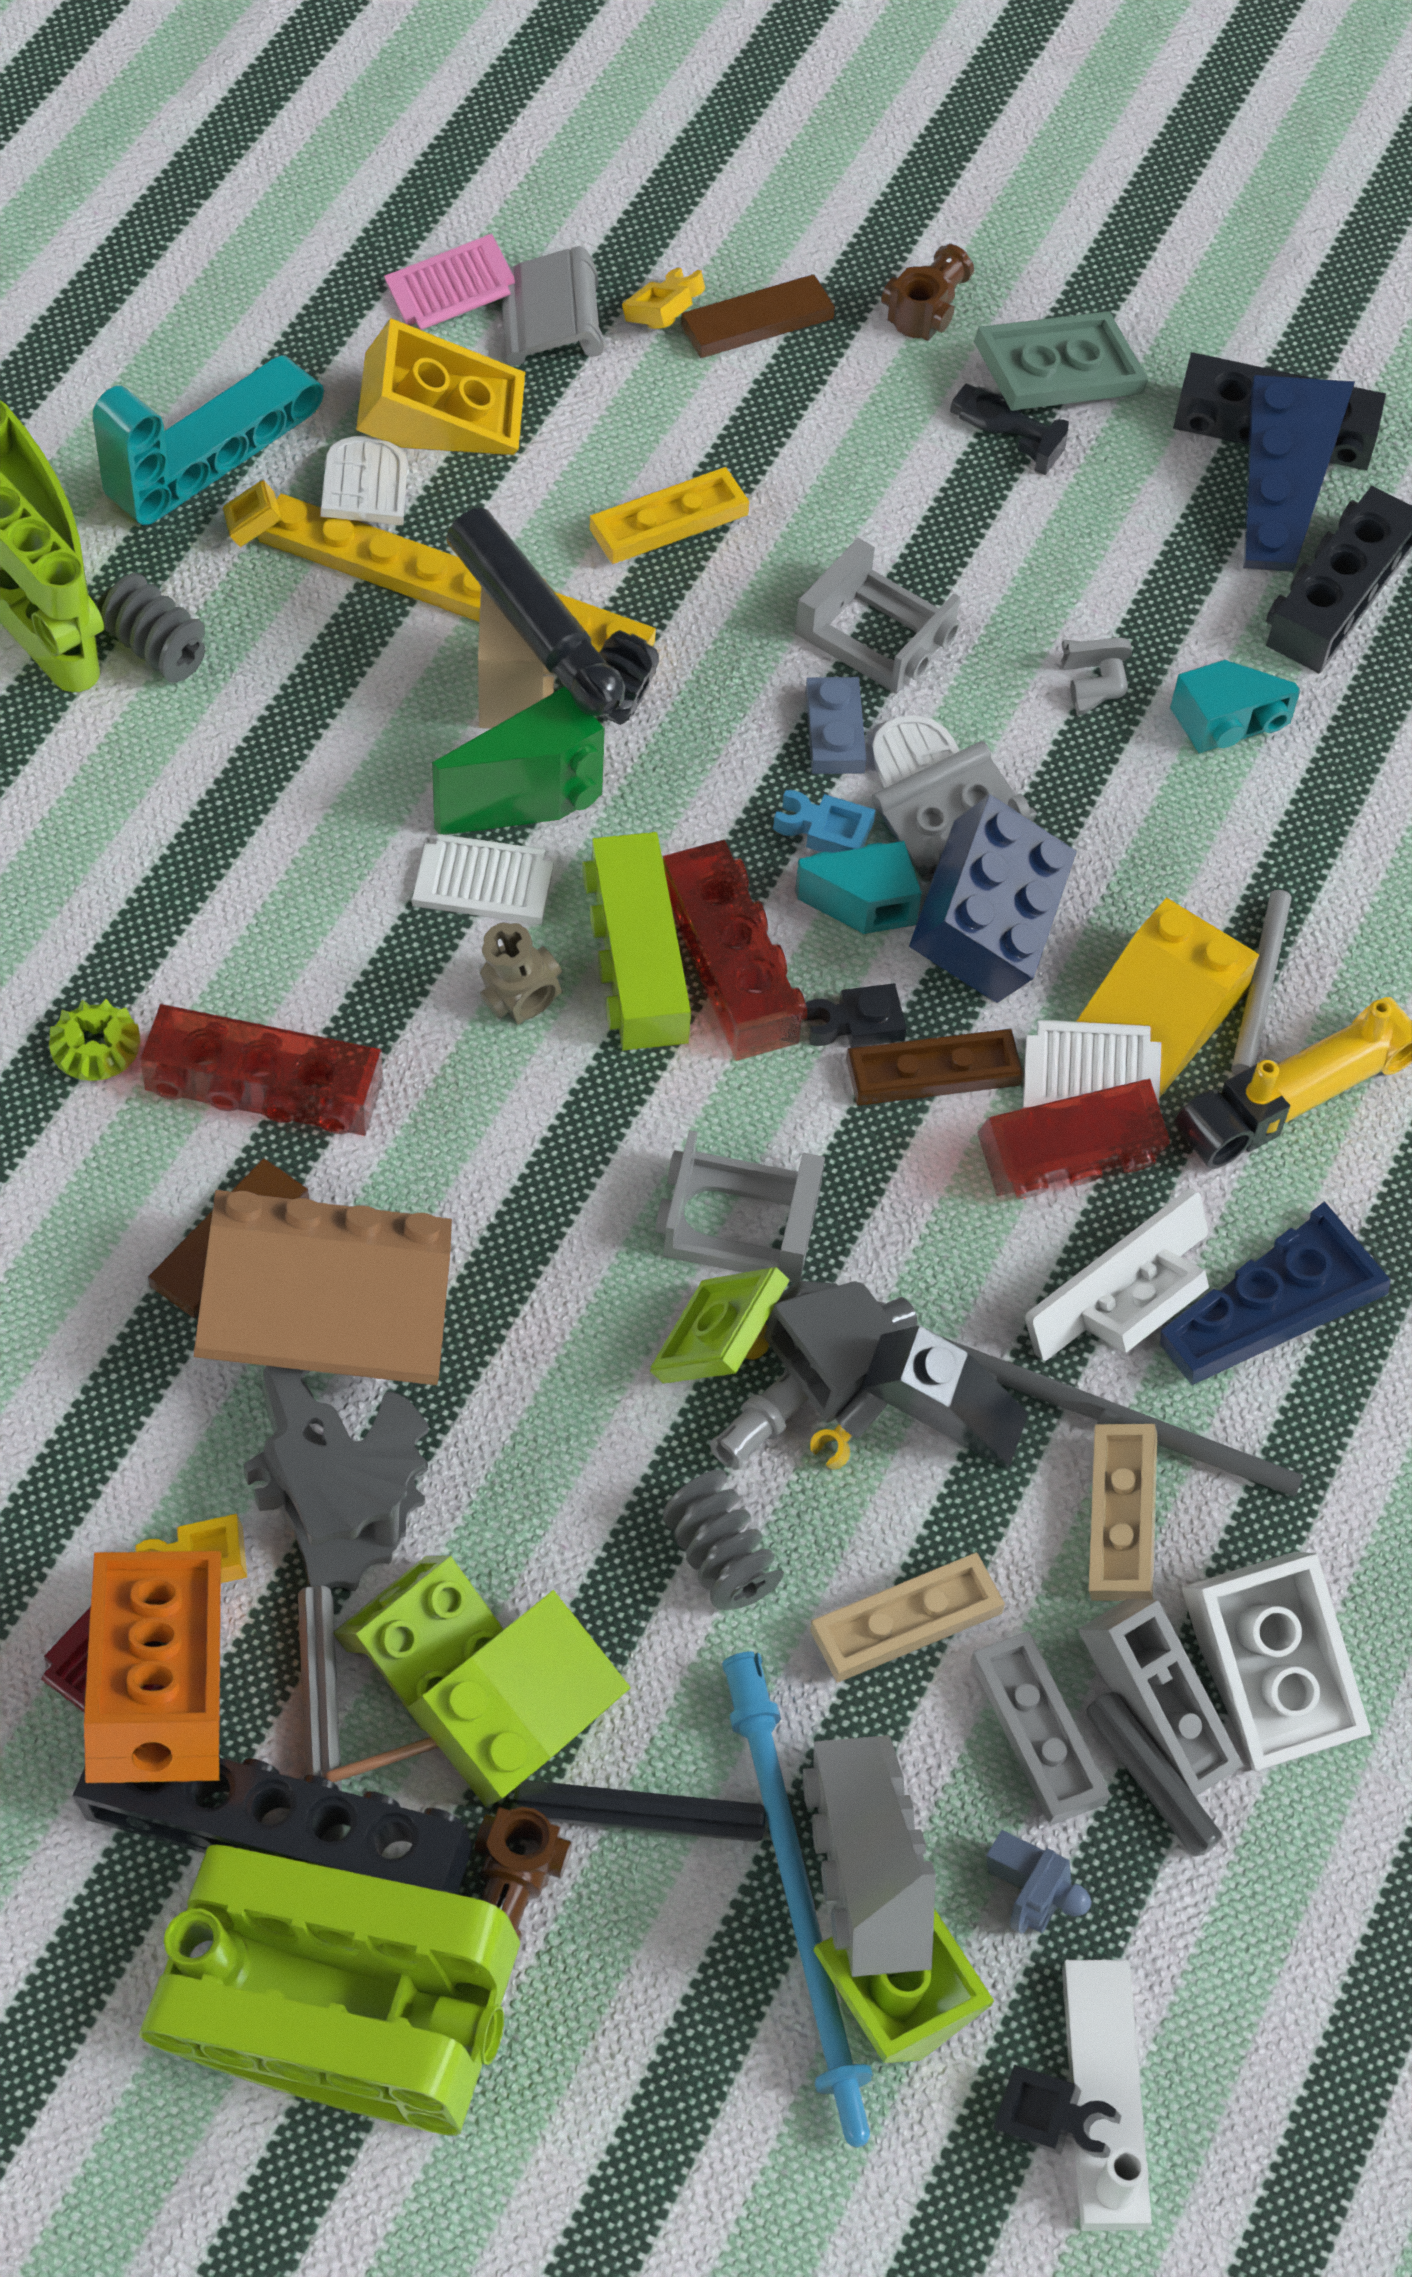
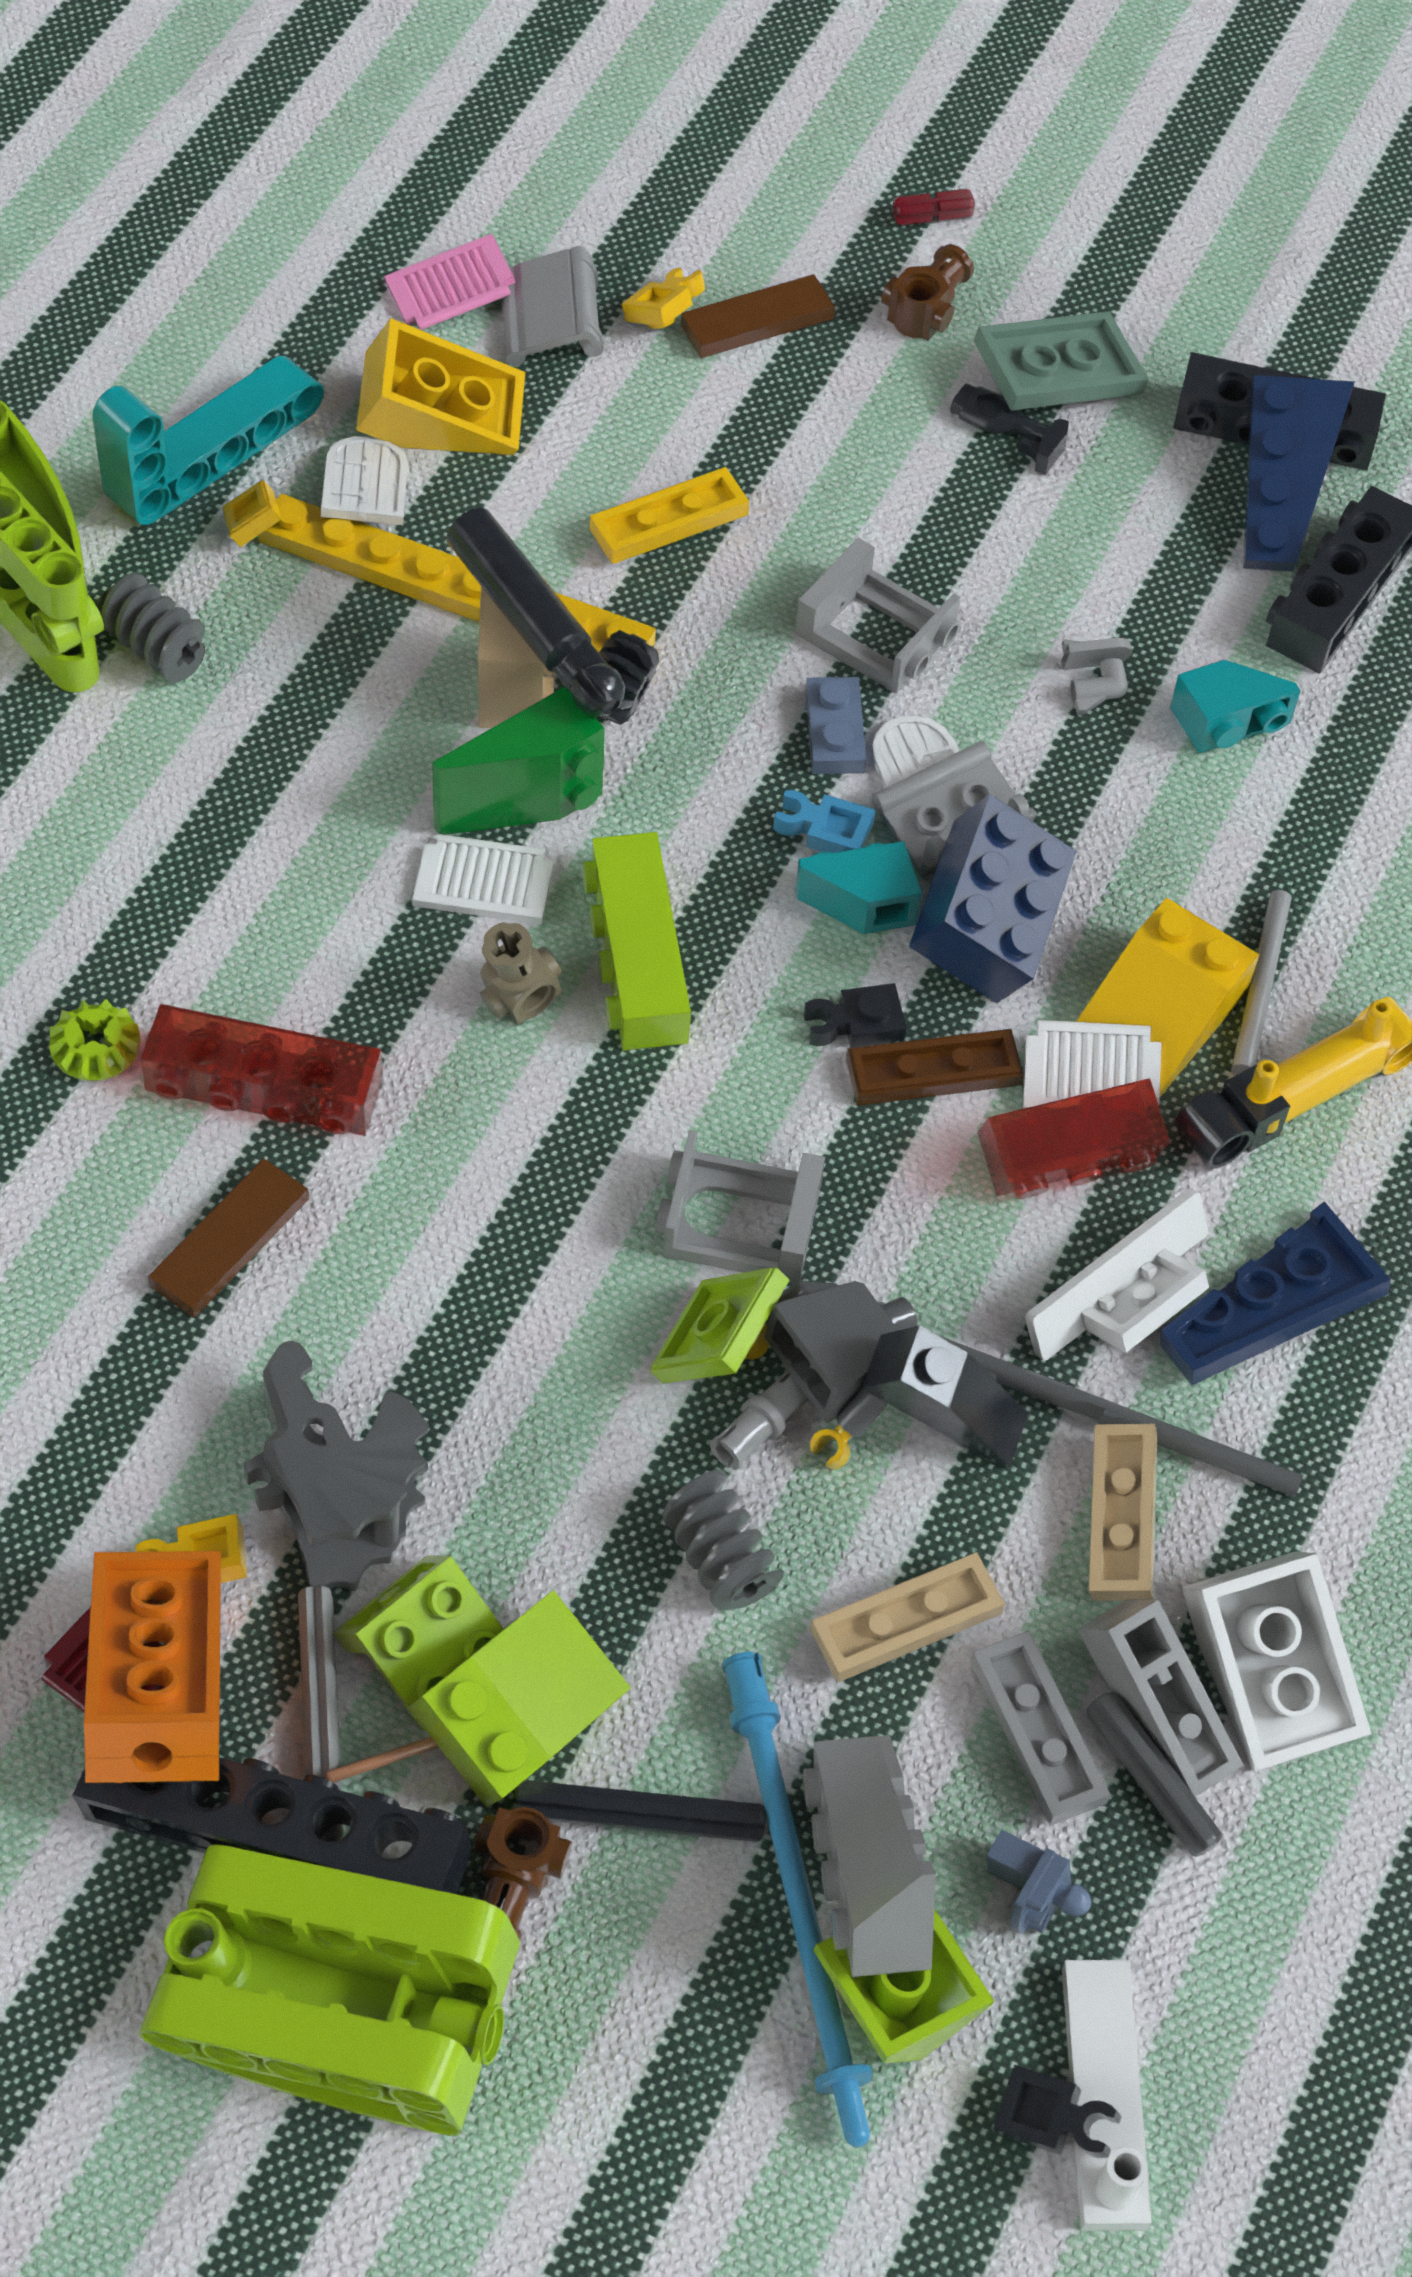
(324, 1287): medium nougat slope -> none
(749, 1019): clear red brick -> none
(944, 206): none -> dark red piece

